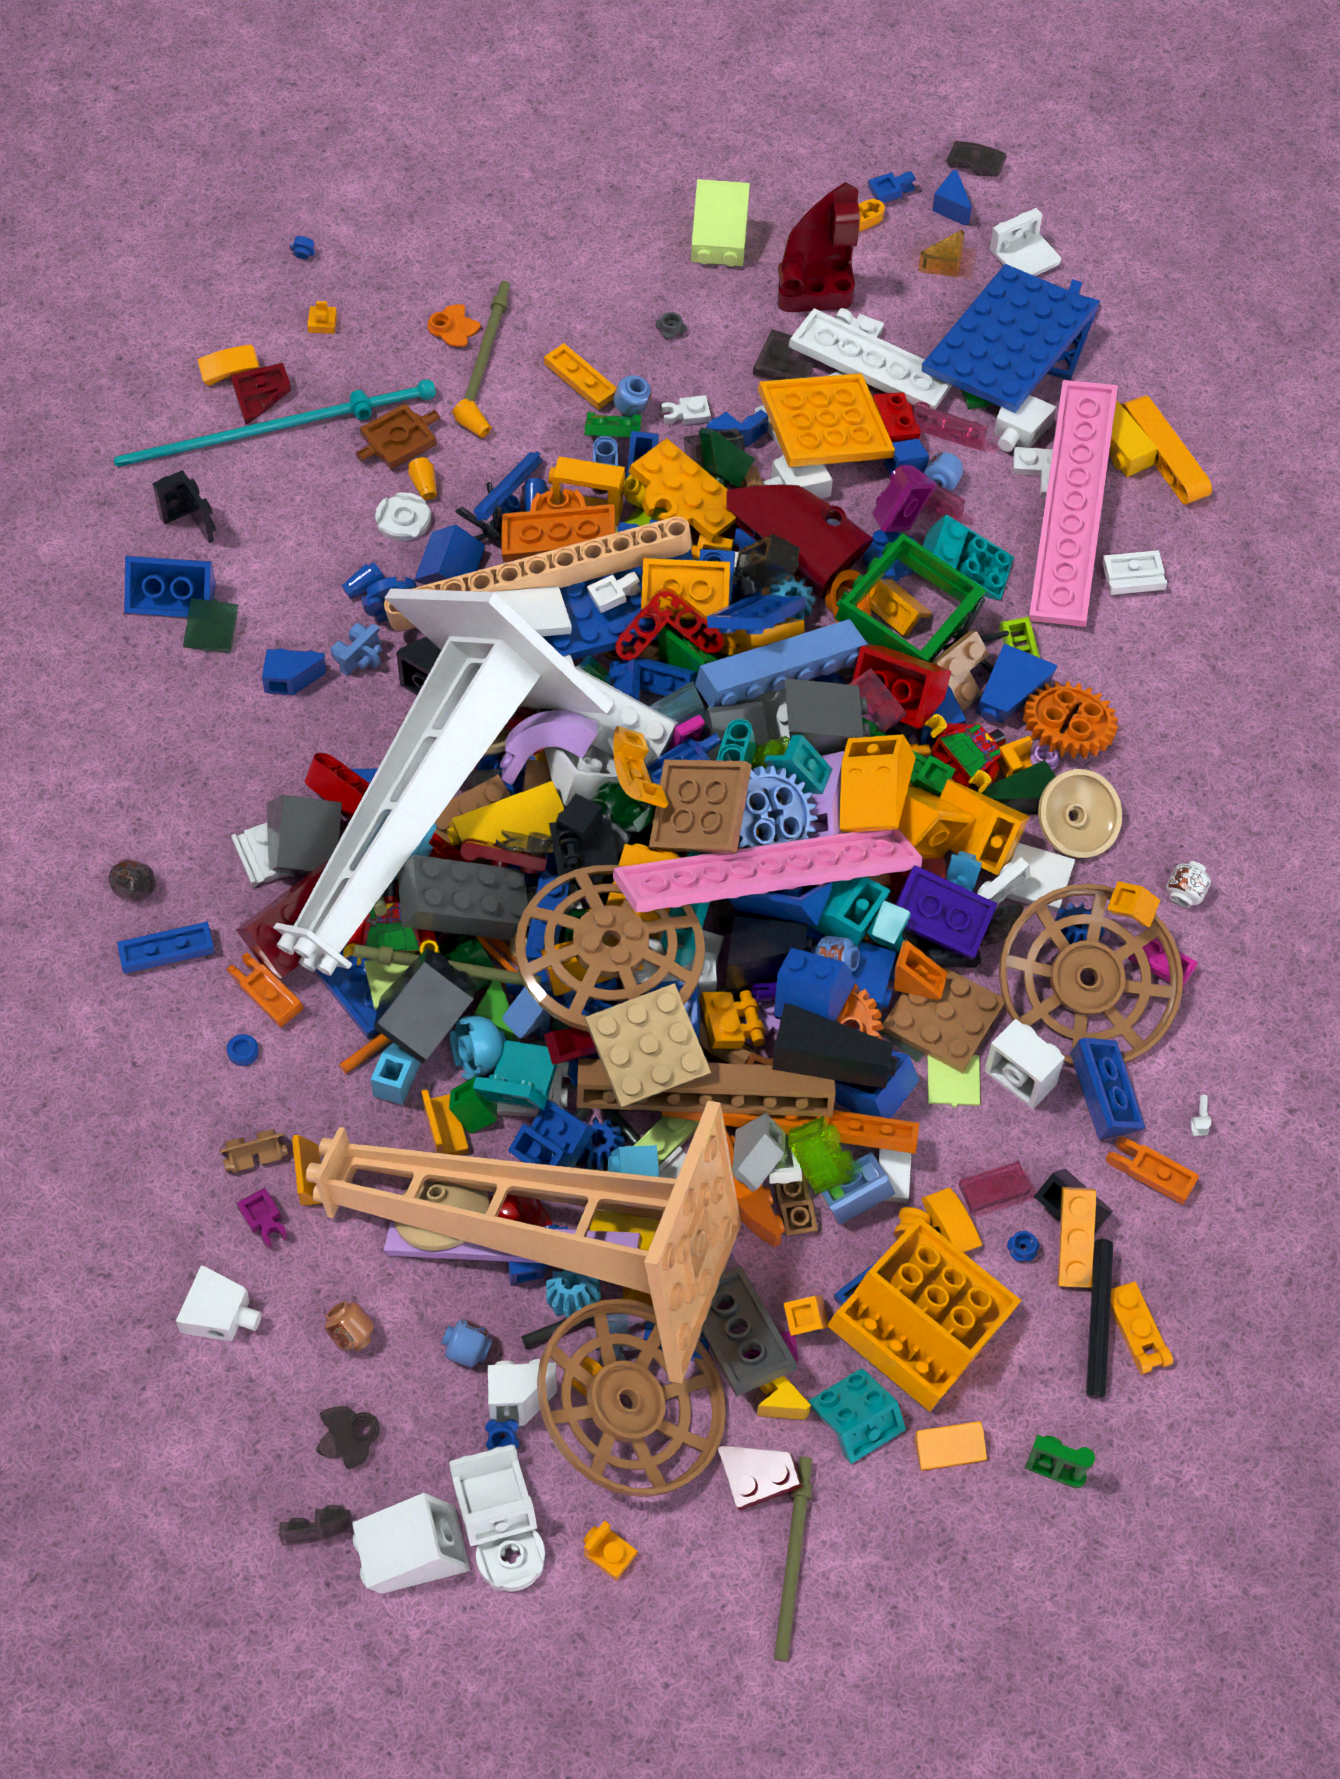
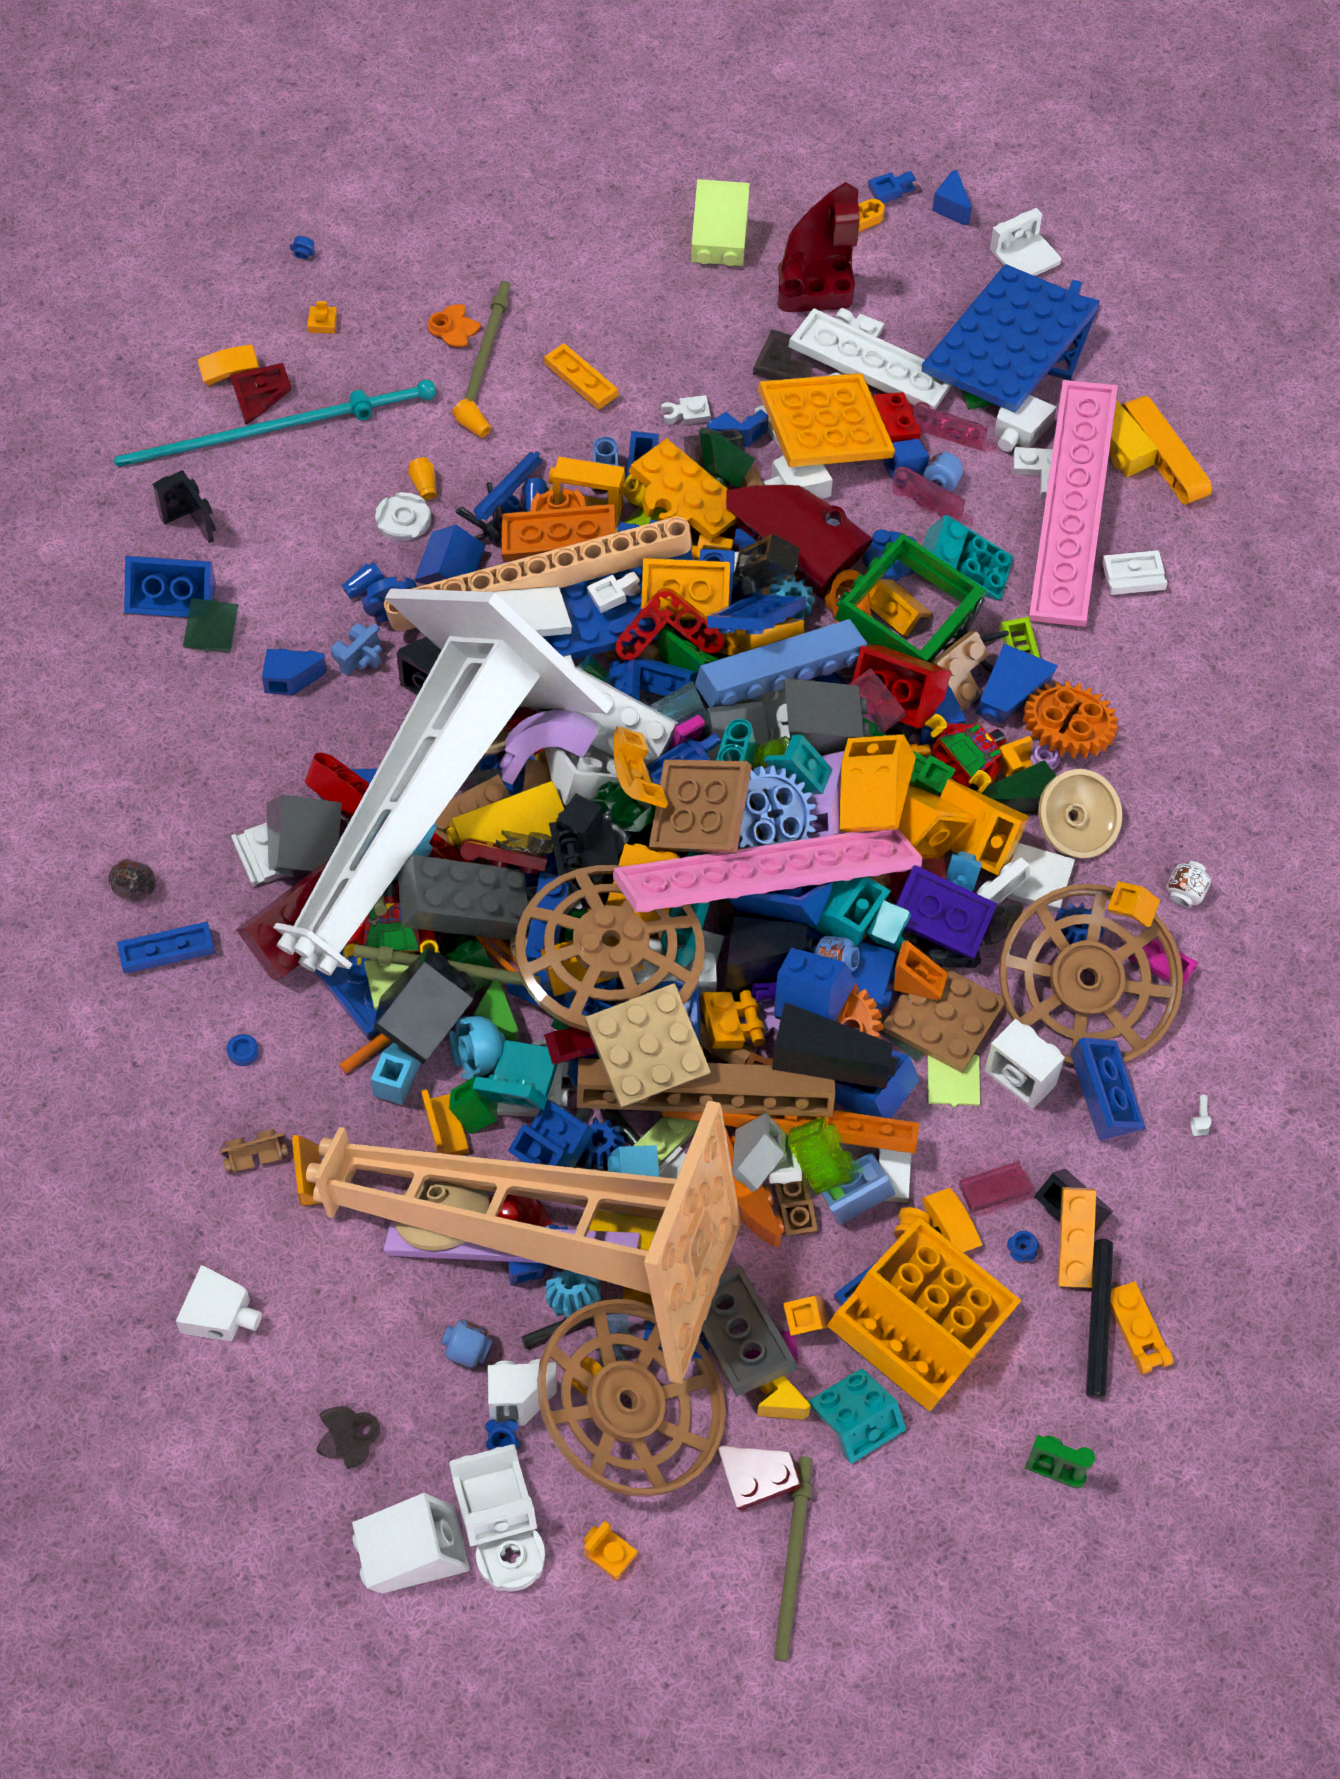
(261, 1213): magenta plate -> none
(267, 991): orange hinge -> none
(327, 1523): clear smoke slope -> none
(349, 1326): nougat head -> none
(398, 436): dark orange plate -> none
(527, 1017): medium blue slope -> none
(612, 425): green plate -> none
(632, 395): medium blue head -> none
(671, 325): dark grey plate -> none
(903, 499): magenta slope -> none
(944, 256): clear yellow slope -> none
(950, 1445): light orange slope -> none
(980, 158): clear smoke slope -> none
(1154, 1169): orange hinge -> none

